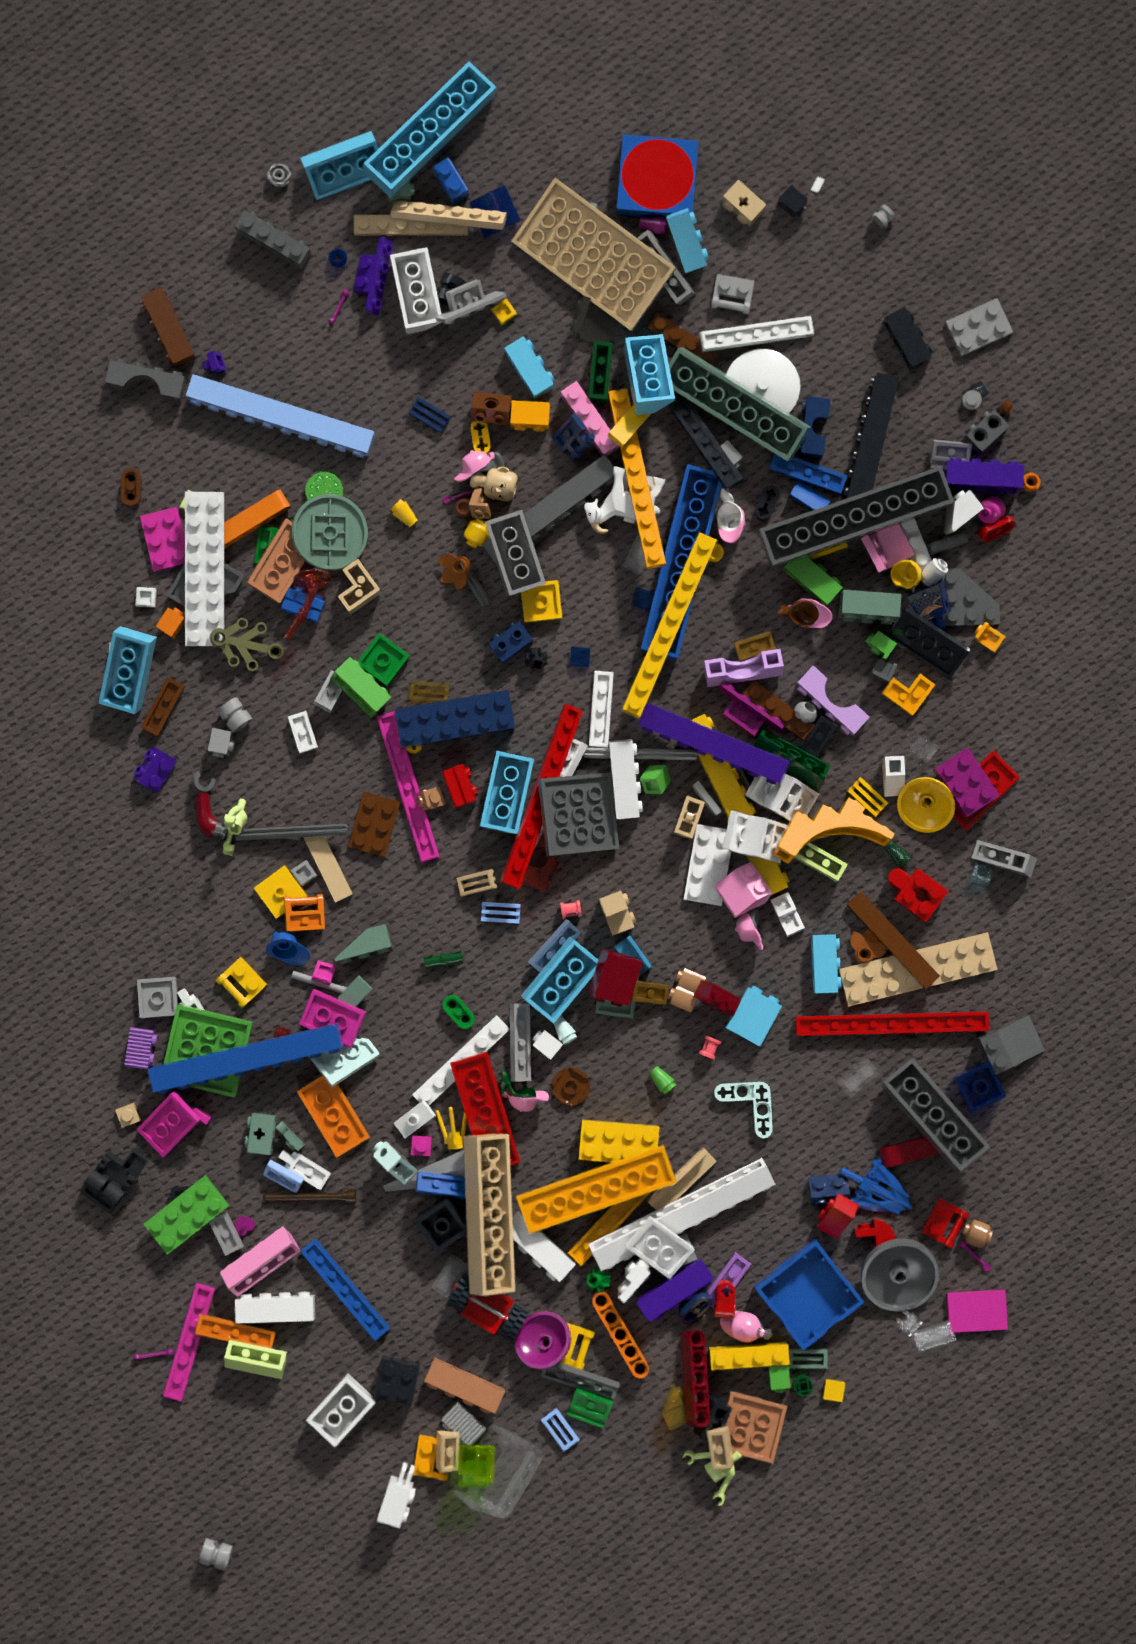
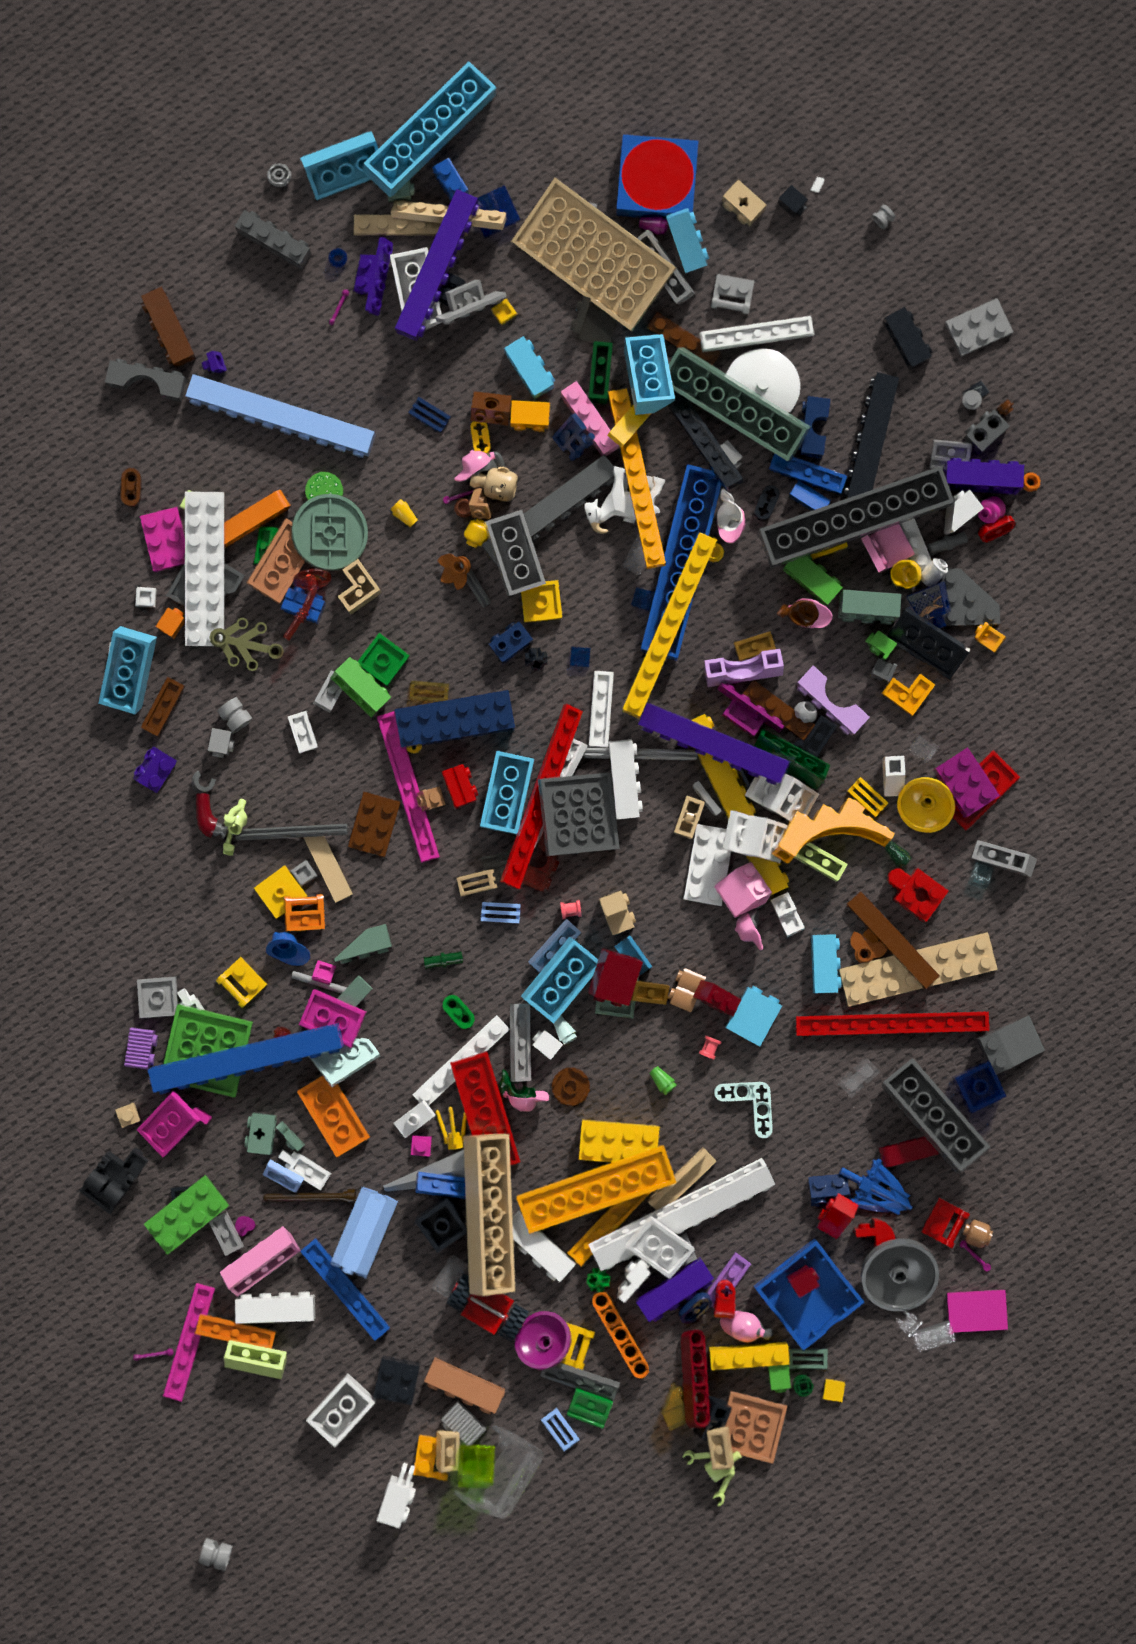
(364, 1232): none -> light blue brick
(389, 1157): light aqua torso -> none
(436, 265): none -> dark purple brick
(655, 779): bright green panel -> none
(803, 1280): none -> dark red brick

